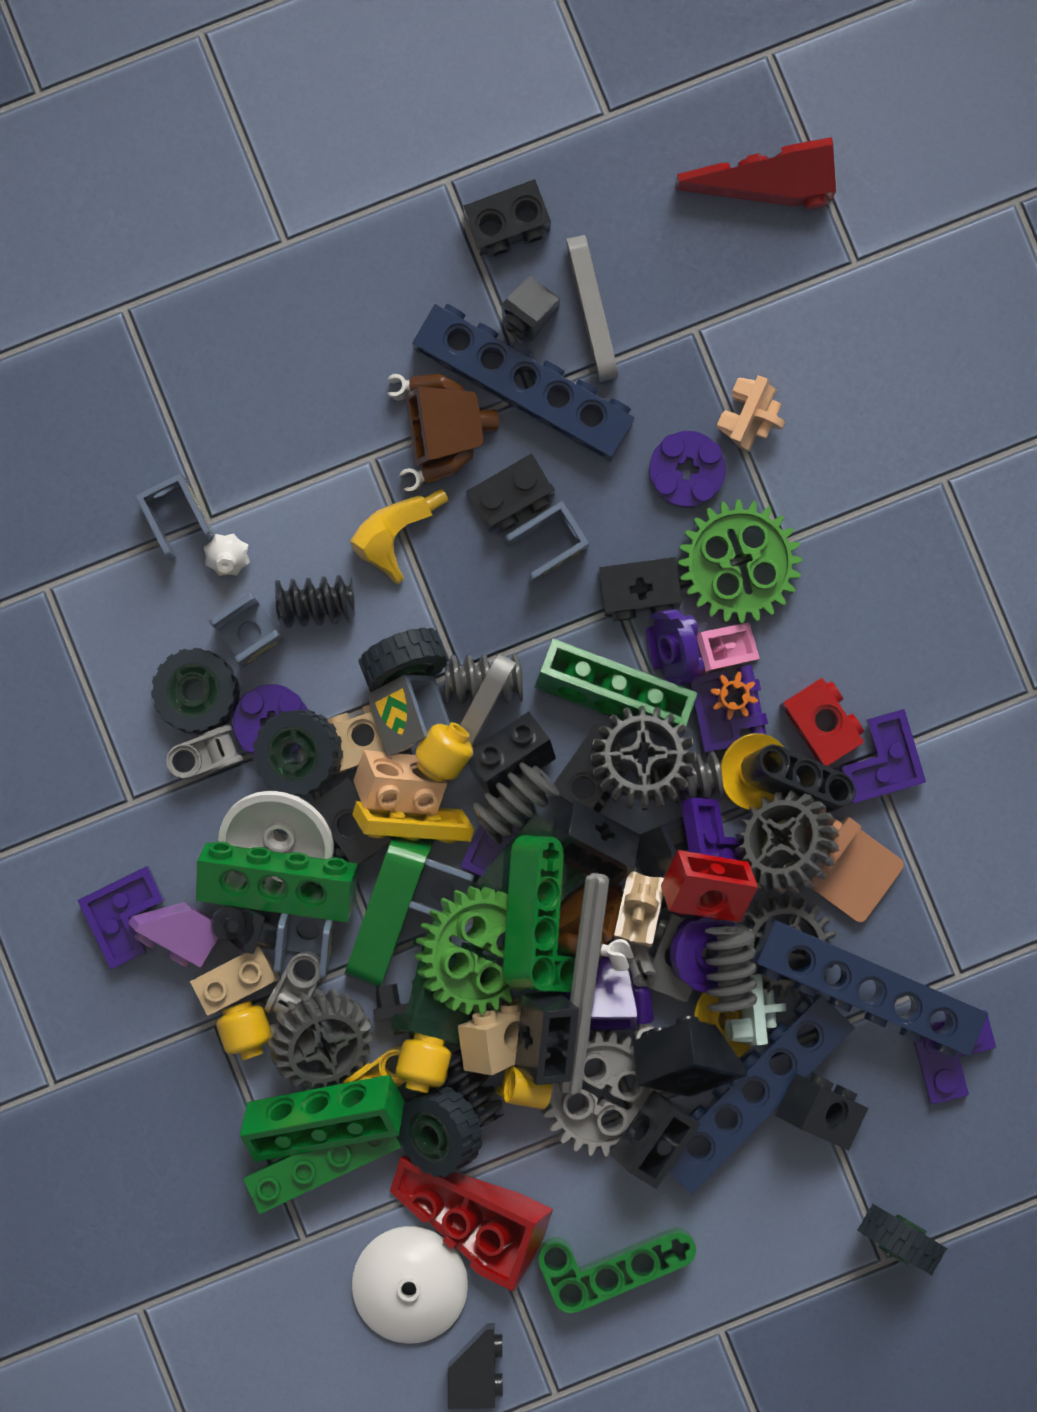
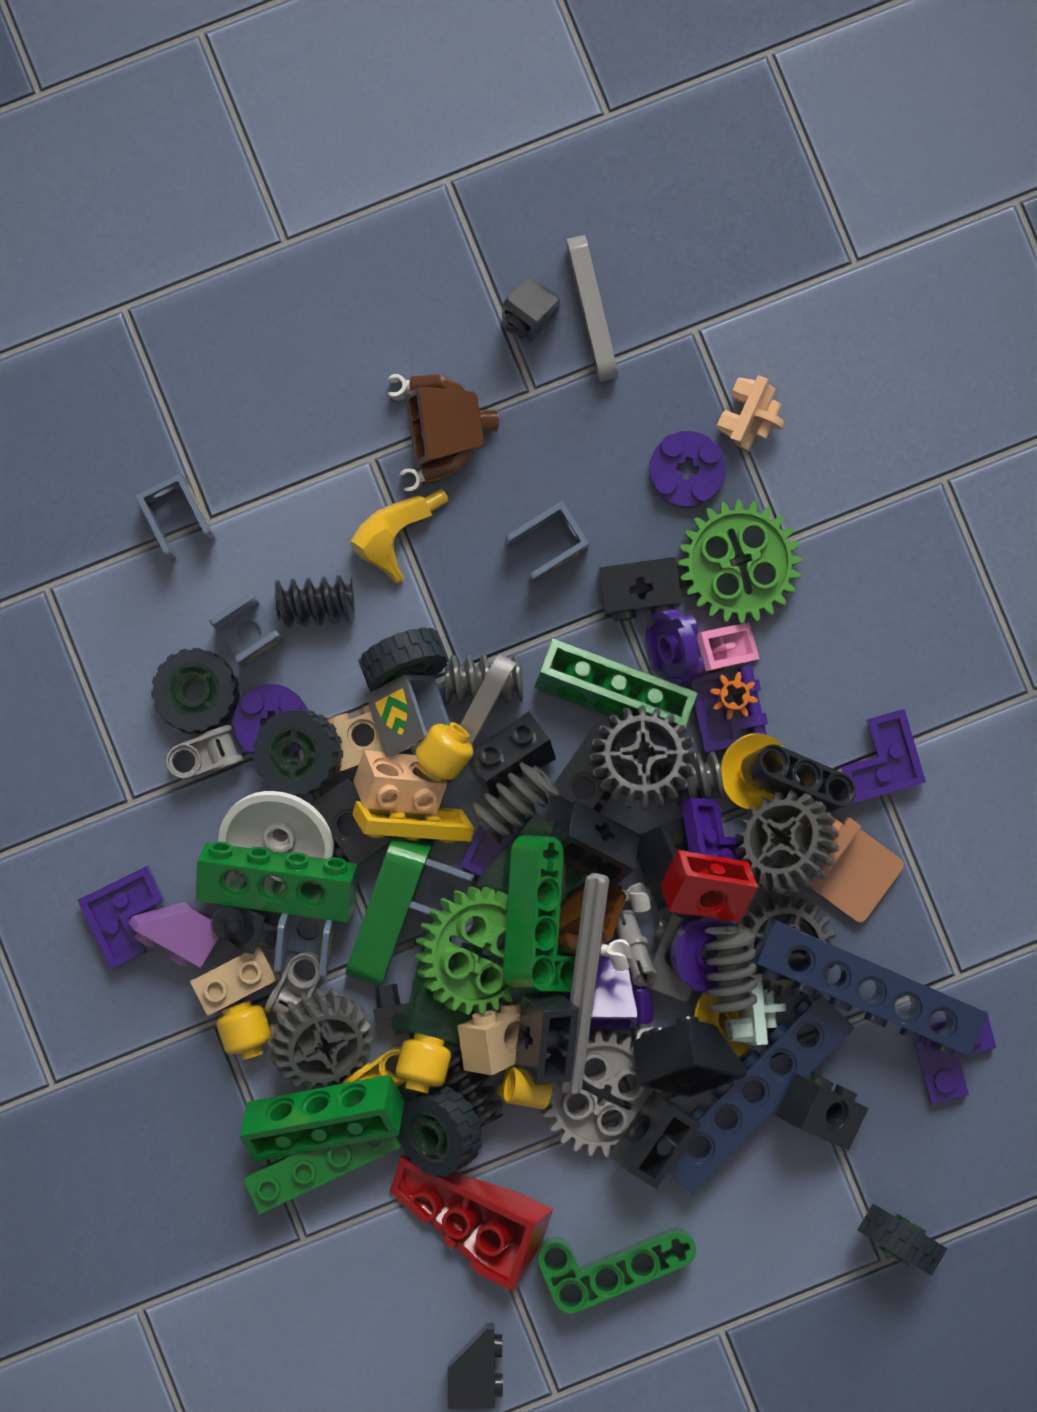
(226, 554): white piece -> none
(415, 1257): white dish -> none
(447, 321): dark blue brick -> none
(503, 209): black brick -> none
(511, 493): black bracket -> none
(639, 909): tan hips -> none
(792, 178): red wedge -> none
(802, 710): red brick -> none

